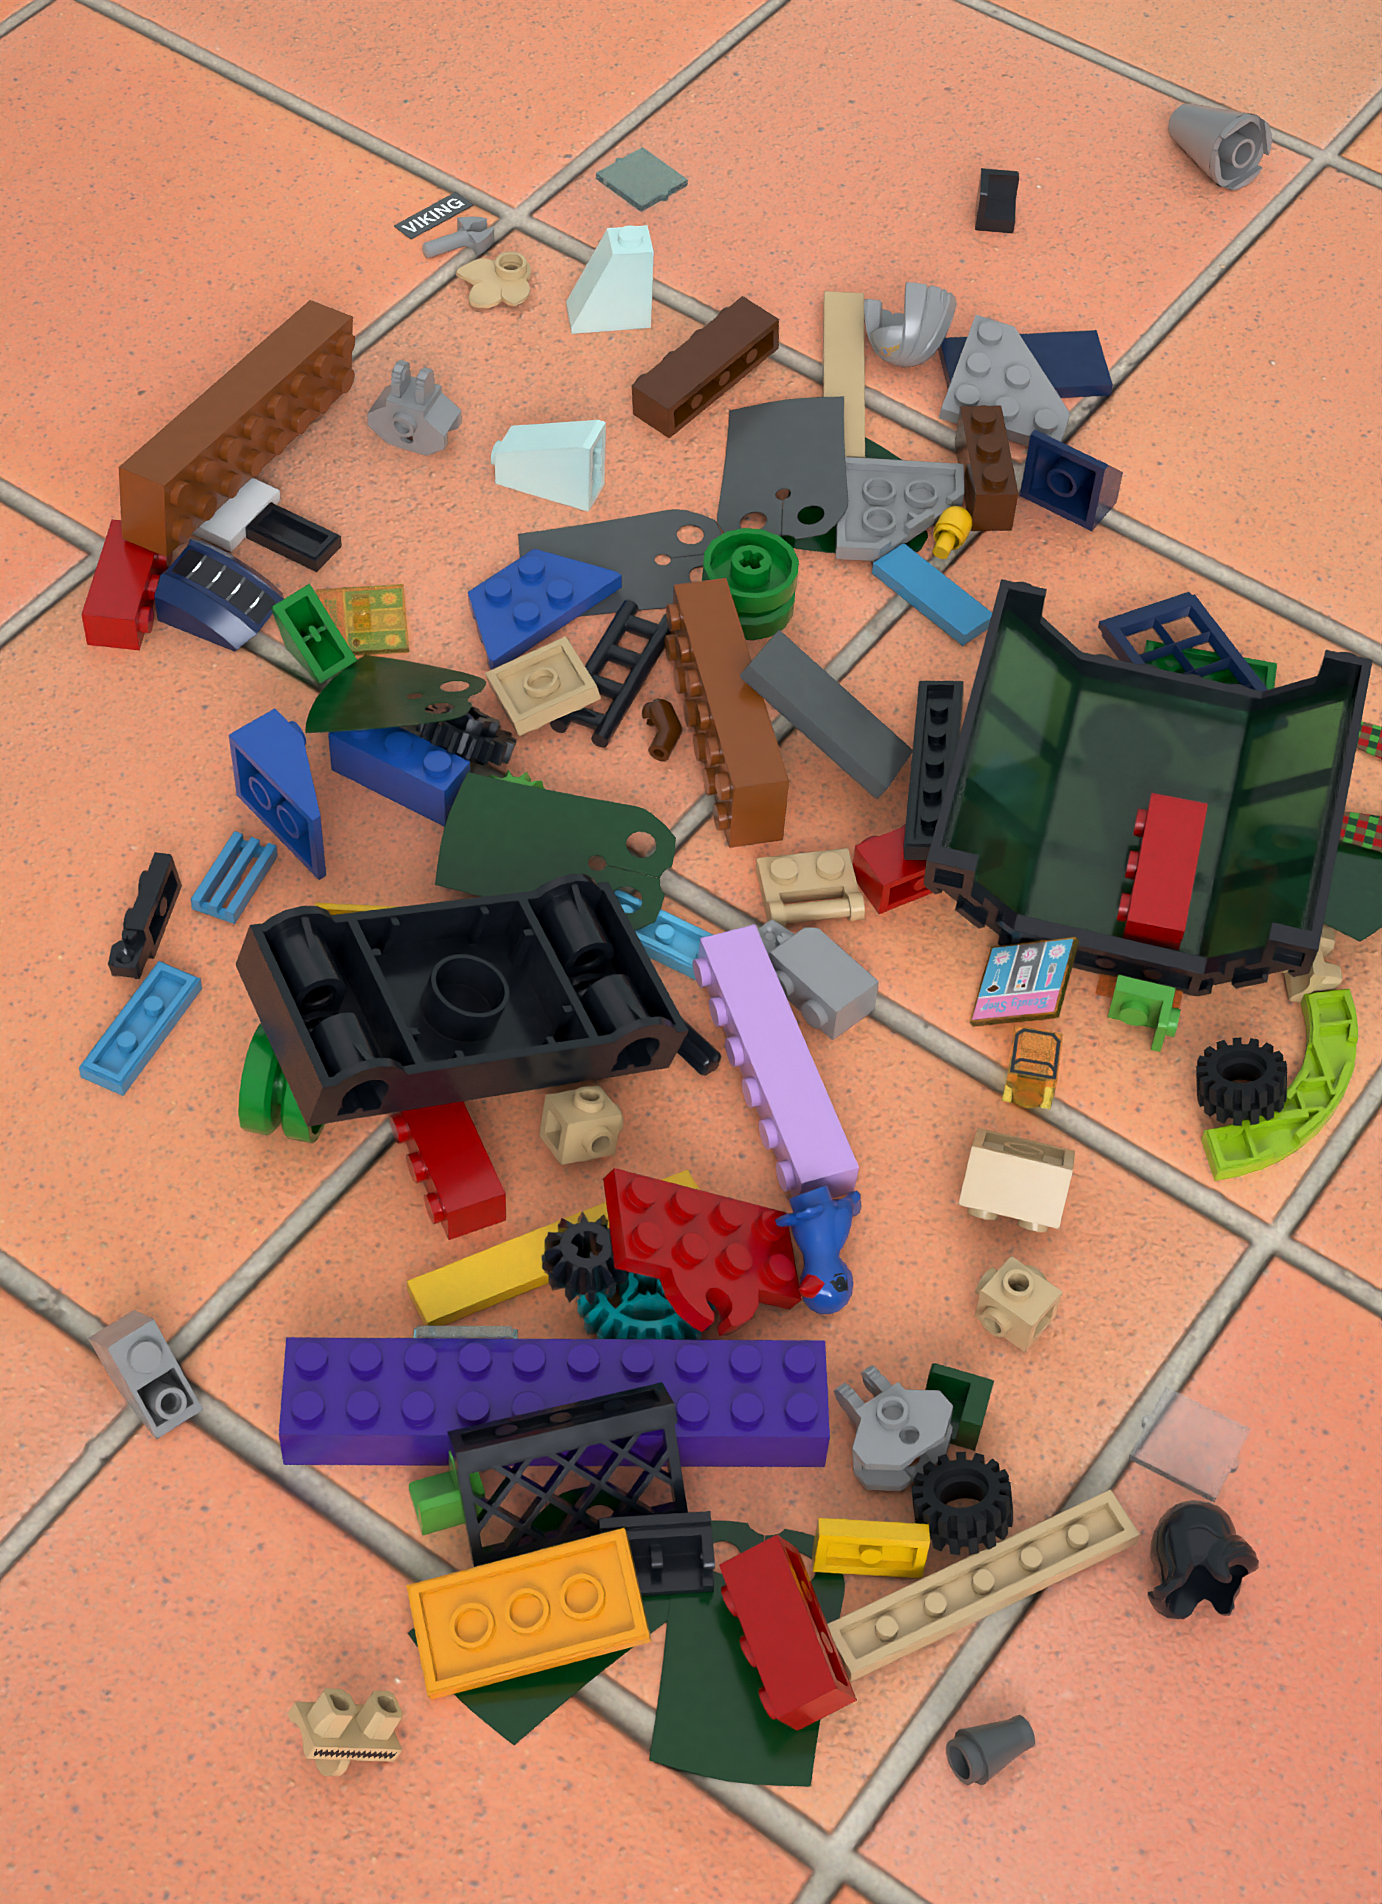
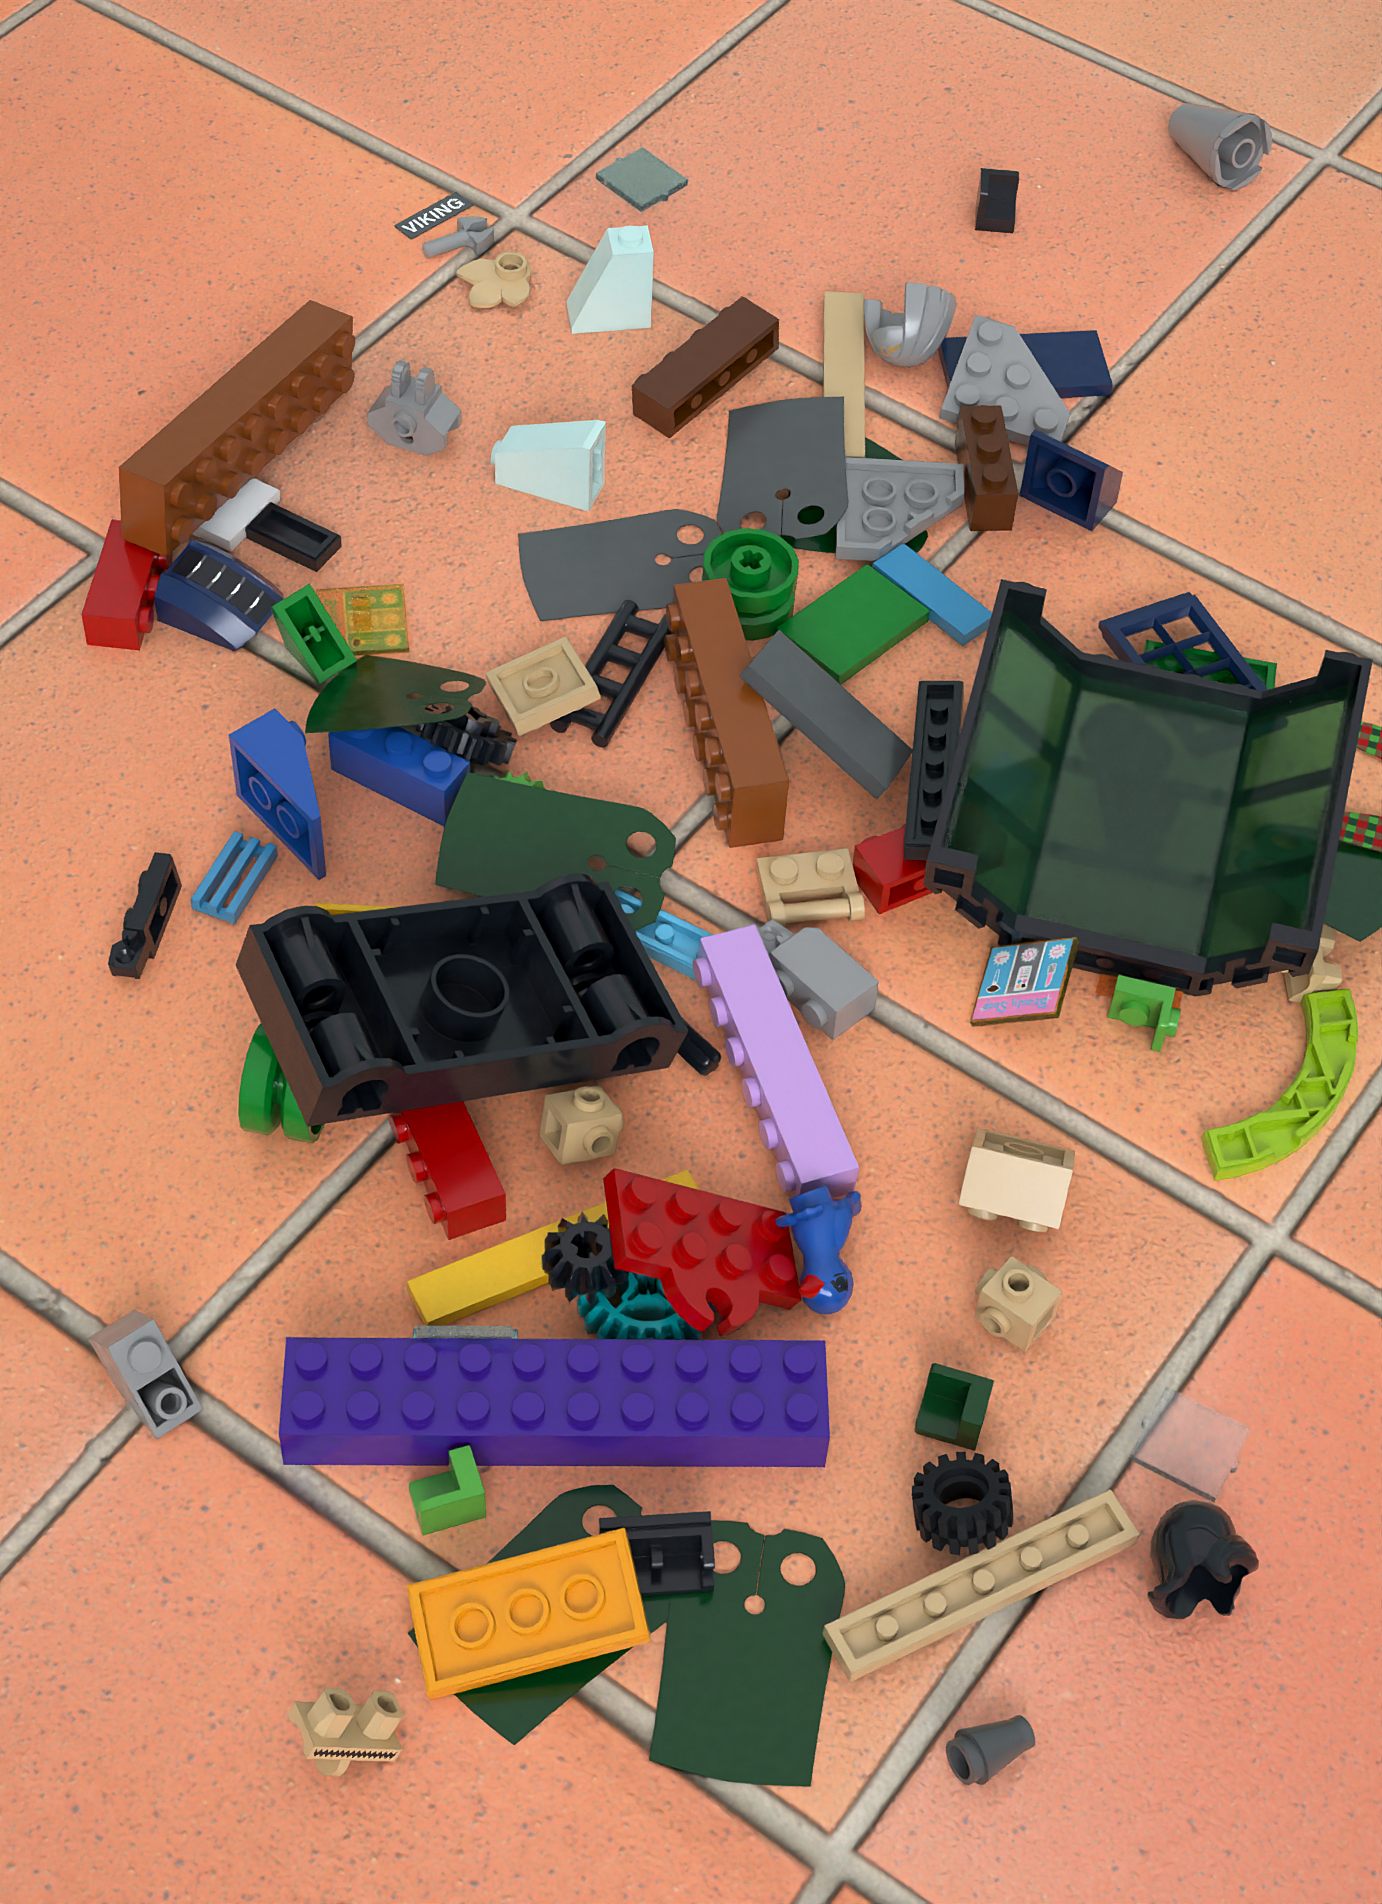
(140, 1028): dark azure tile -> none
(534, 601): blue wing -> none
(548, 1434): black fence -> none
(664, 718): reddish brown arm -> none
(785, 1634): red brick -> none
(855, 623): none -> green tile
(870, 1547): yellow plate -> none
(895, 1430): light grey hinge -> none
(951, 530): yellow cylinder -> none
(1032, 1067): clear yellow brick -> none
(1162, 871): red brick -> none
(1241, 1100): black tyre -> none

